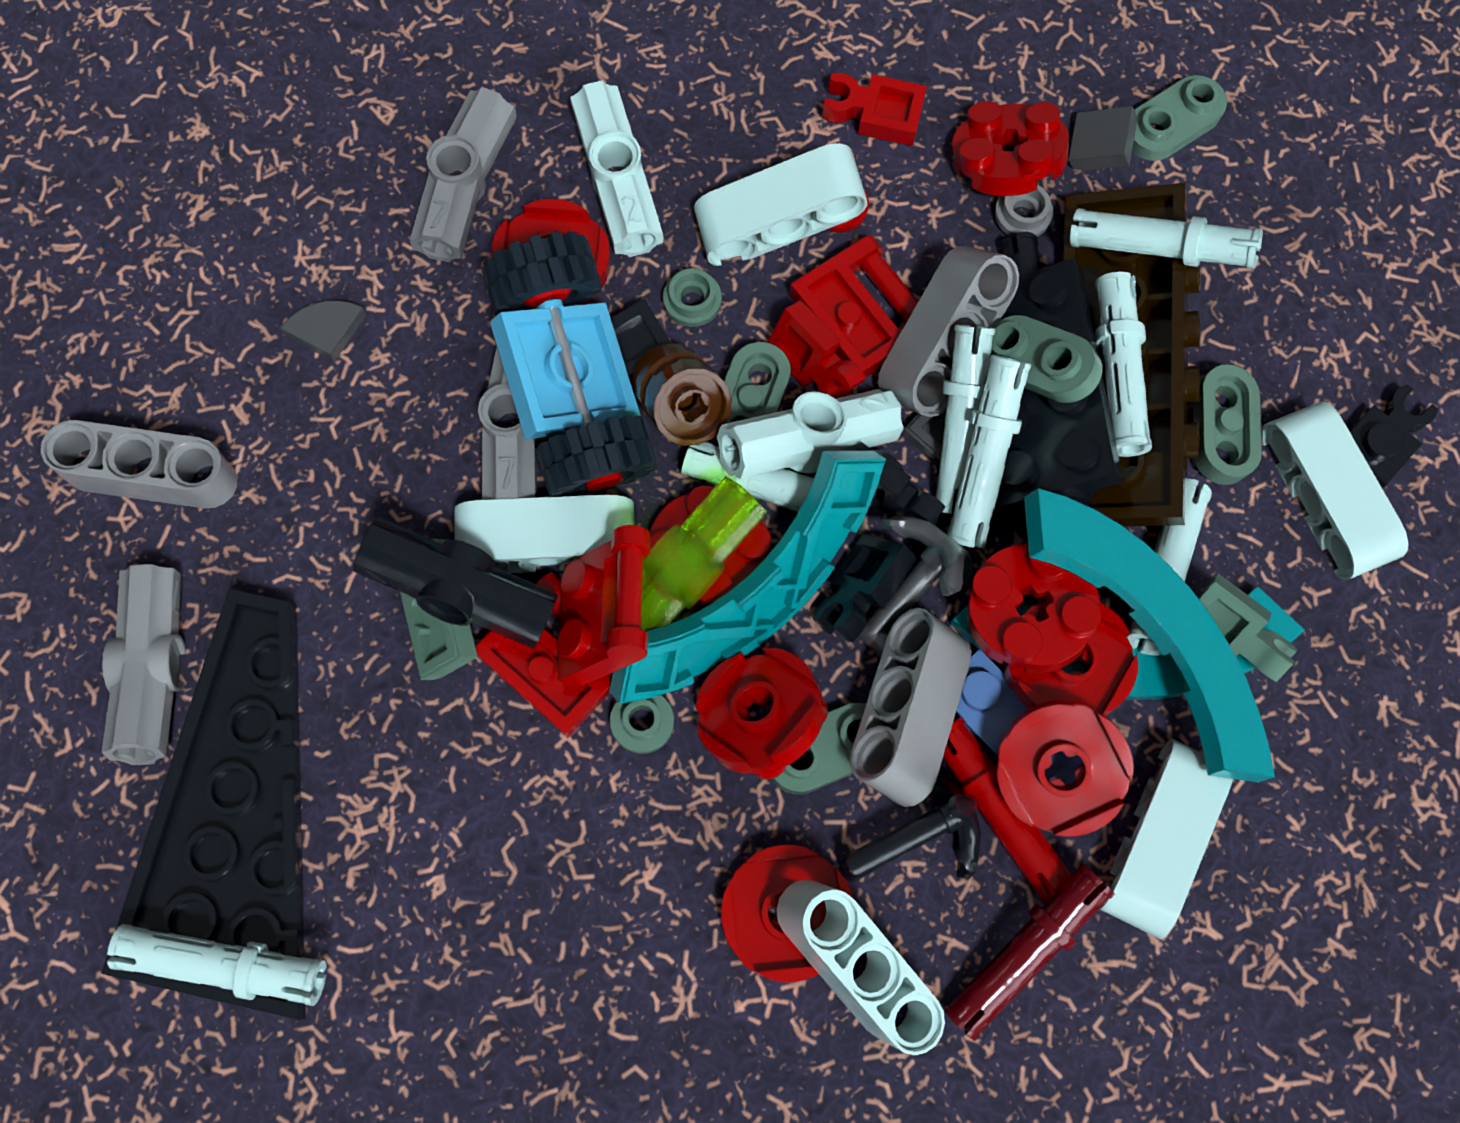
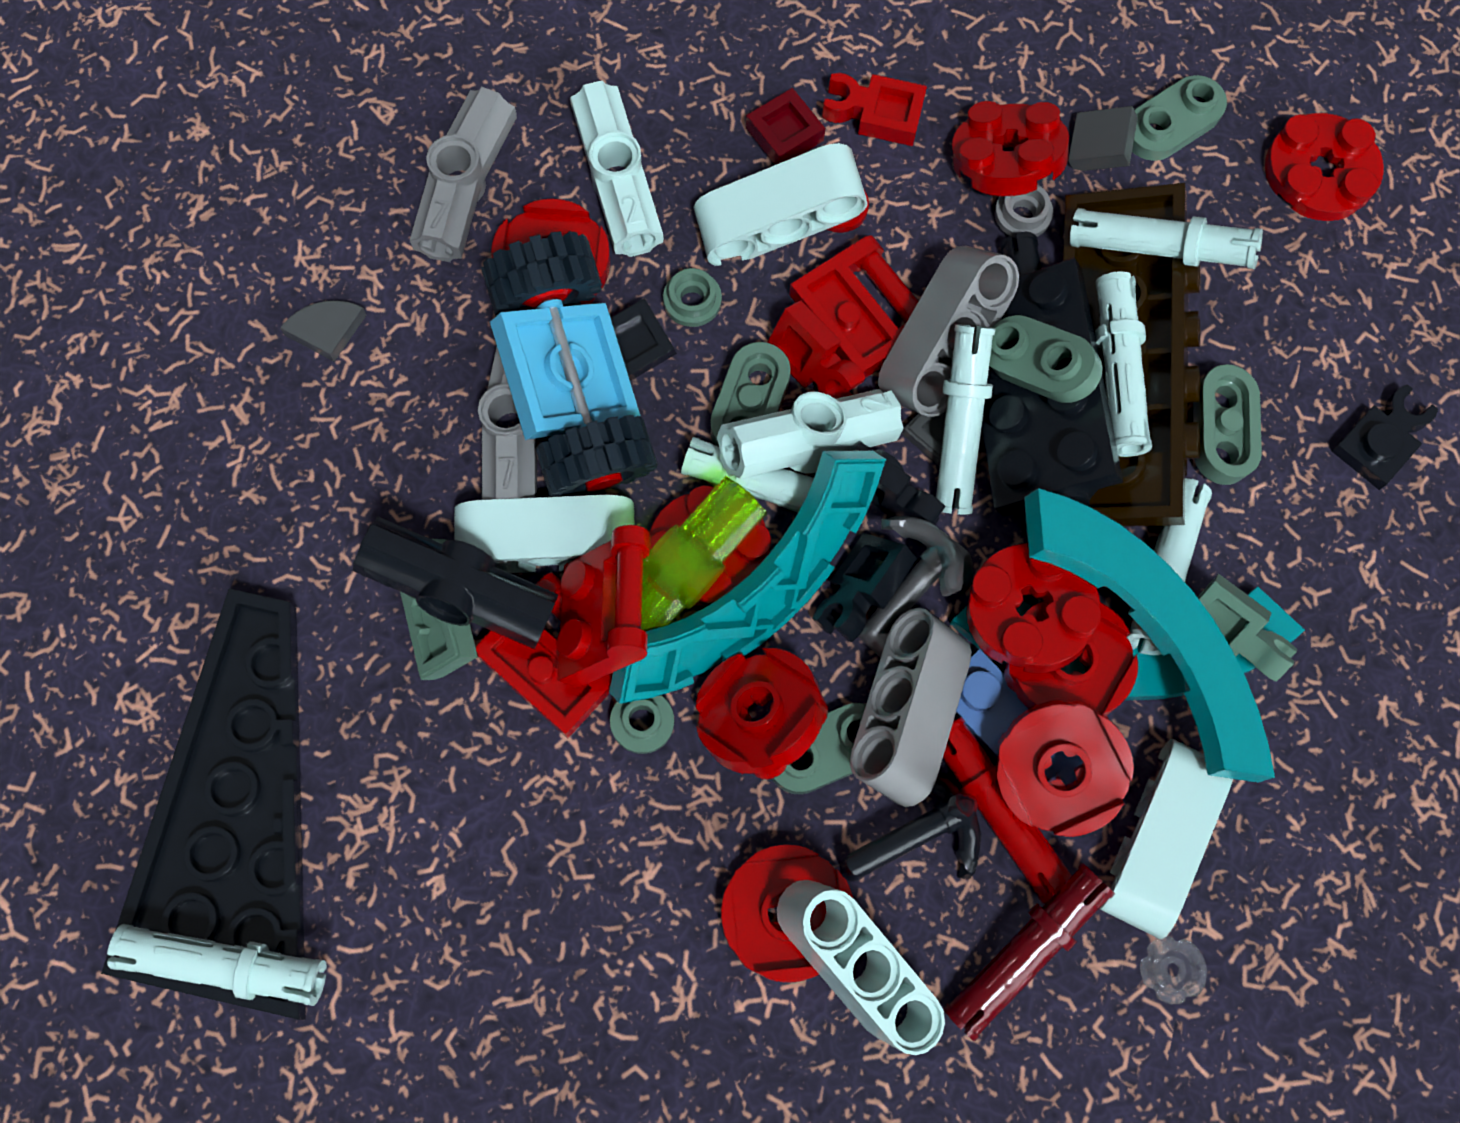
(119, 449): light grey beam -> none
(143, 665): light grey piece -> none
(681, 394): reddish brown wheel -> none
(785, 127): none -> dark red plate
(990, 442): light aqua pin -> none
(1191, 967): none -> clear plate
(1337, 489): light aqua beam -> none
(1341, 141): none -> red plate

